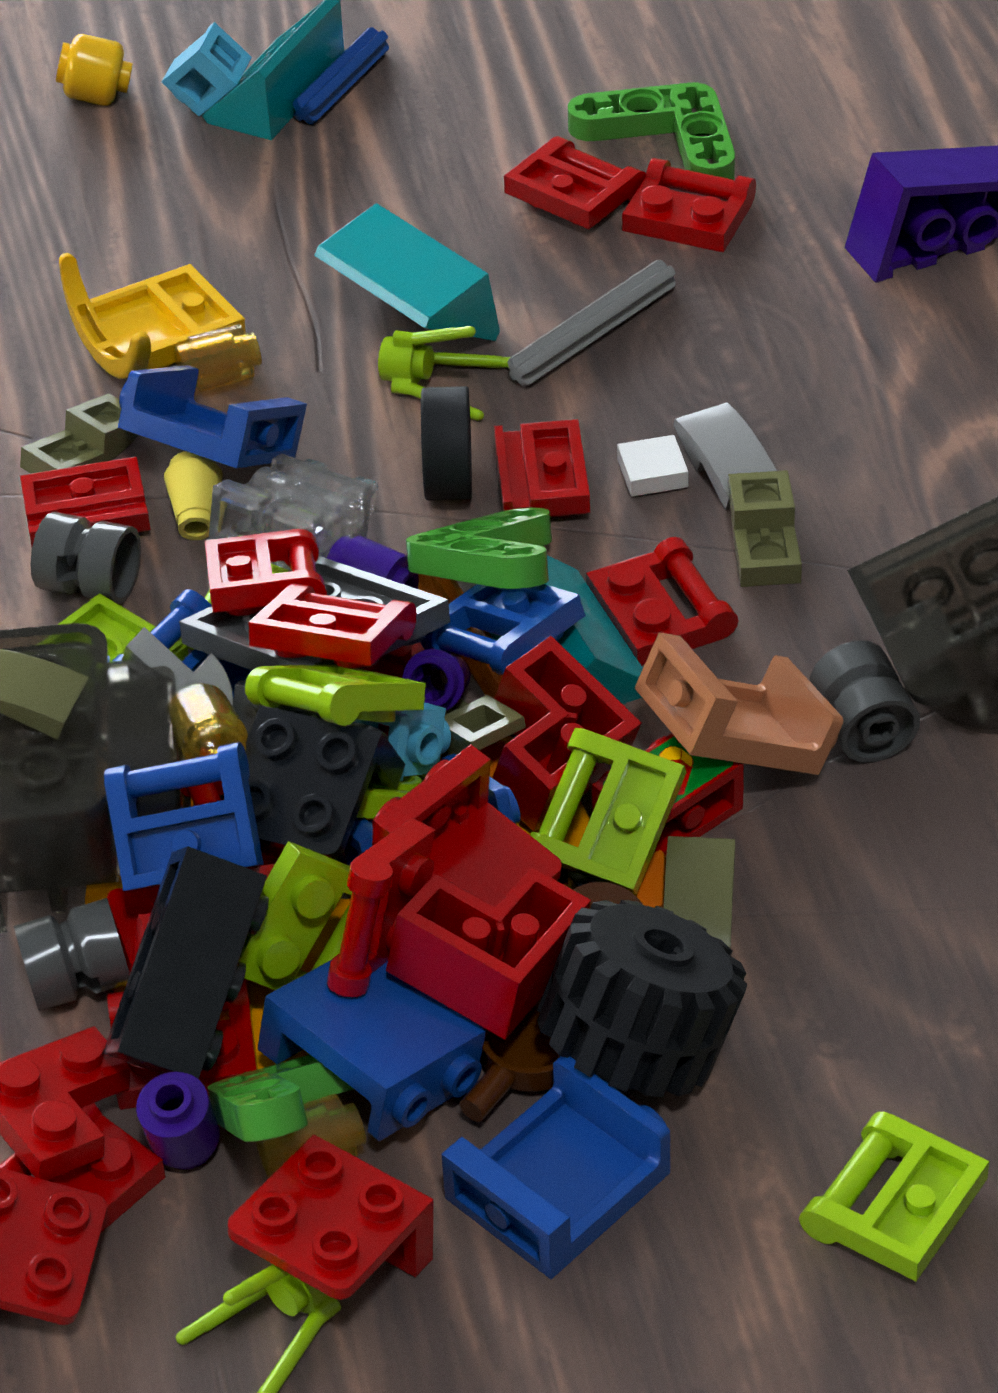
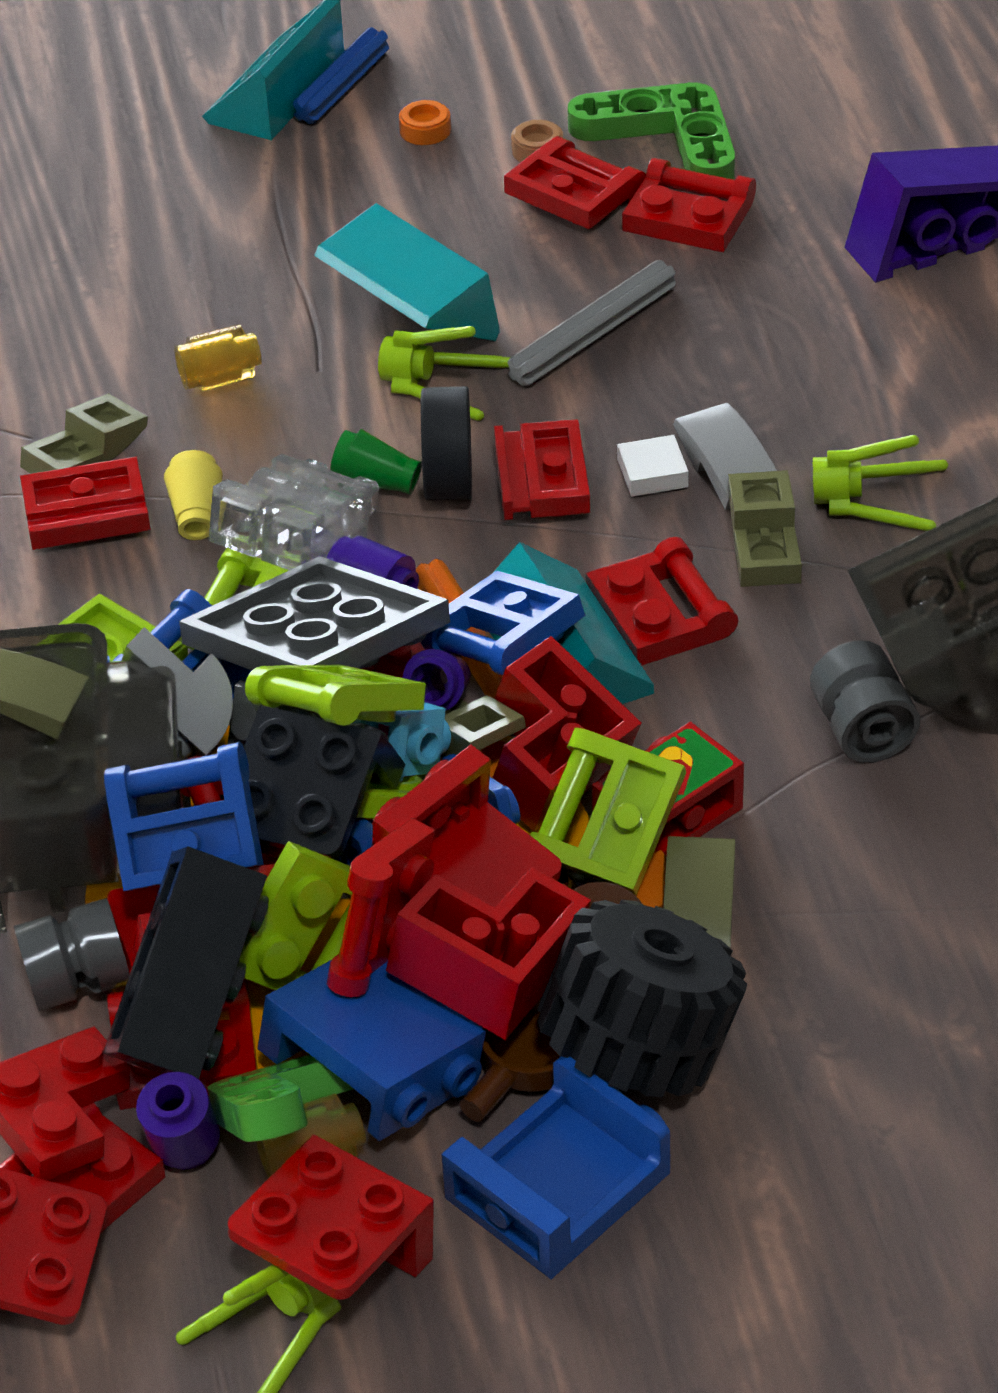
(78, 556): dark grey wheel -> none
(93, 69): yellow head -> none
(145, 319): yellow piece -> none
(163, 408): blue panel -> none
(204, 720): clear yellow brick -> none
(207, 70): medium azure brick -> none
(242, 568): red plate -> none
(330, 626): red plate -> none
(371, 458): none -> green cone
(425, 122): none -> orange tile
(487, 549): bright green beam -> none
(531, 136): none -> medium nougat tile
(767, 724): nougat panel -> none
(841, 477): none -> lime plant
(913, 1207): lime plate -> none

